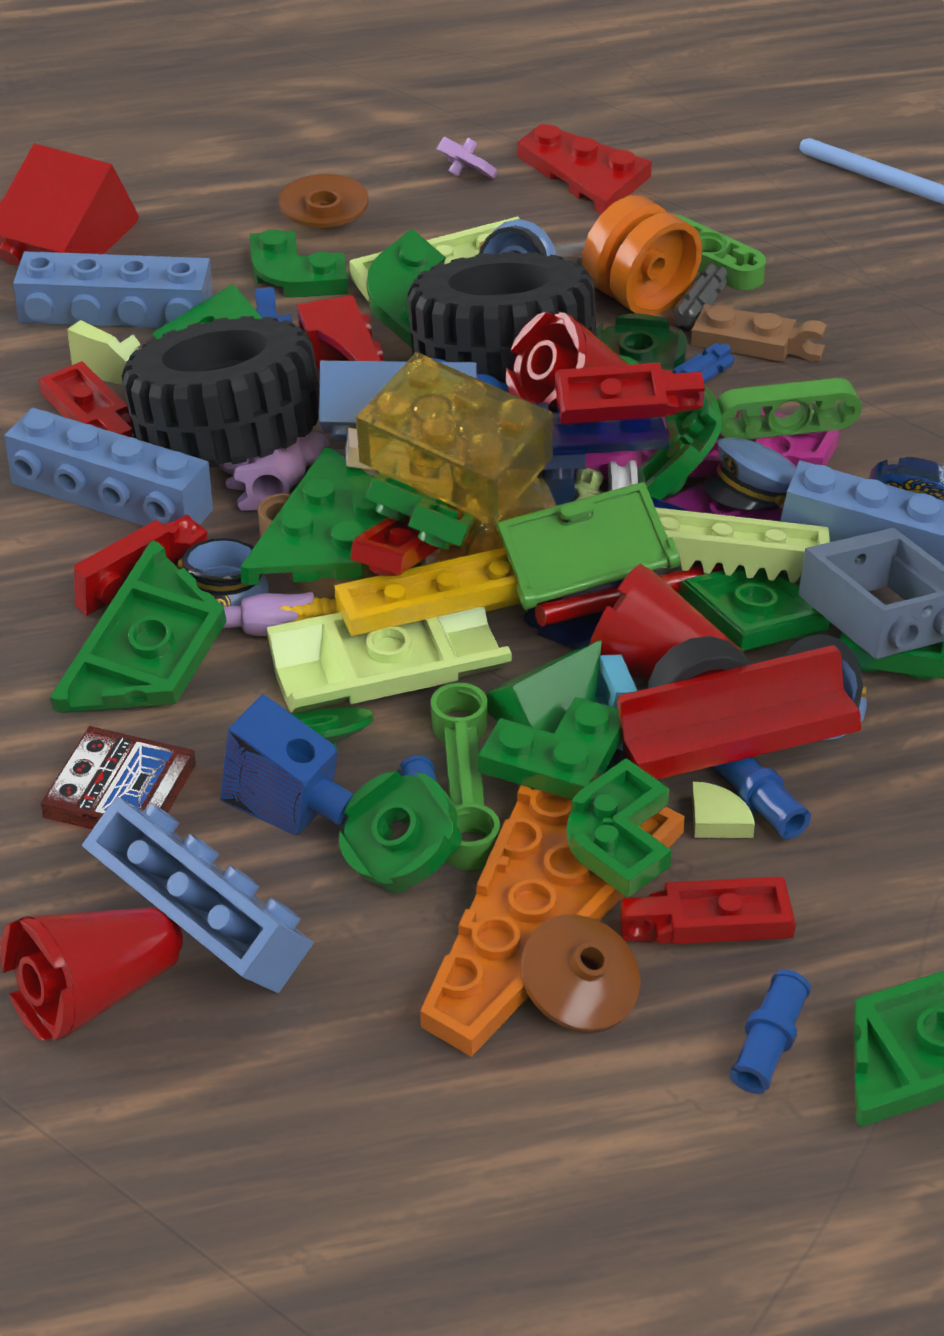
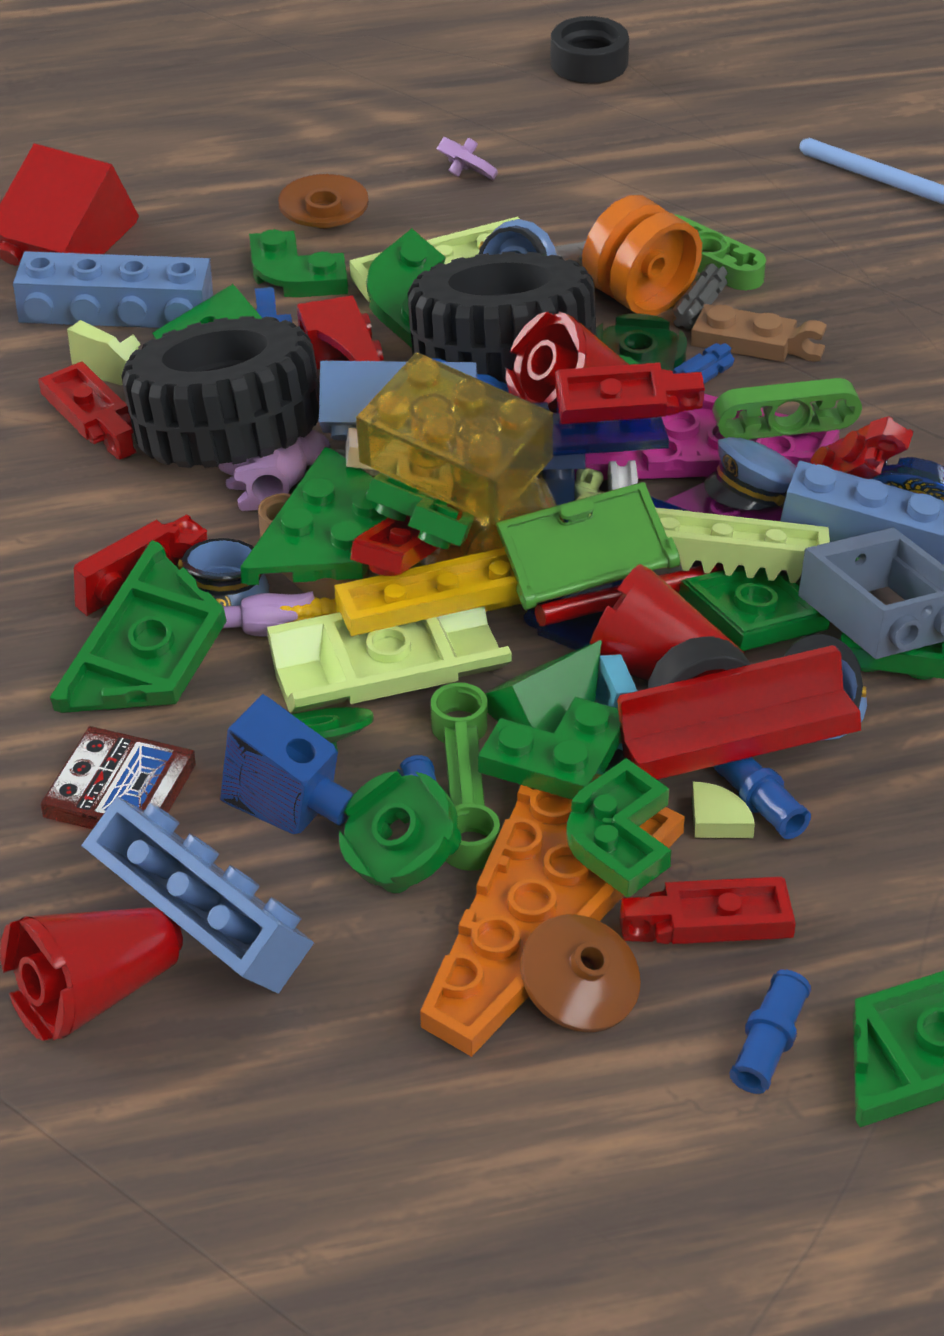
(106, 470): medium blue brick -> none
(584, 164): red wing -> none
(589, 49): none -> black tyre
(691, 440): green plate -> none
(866, 449): none -> red hinge

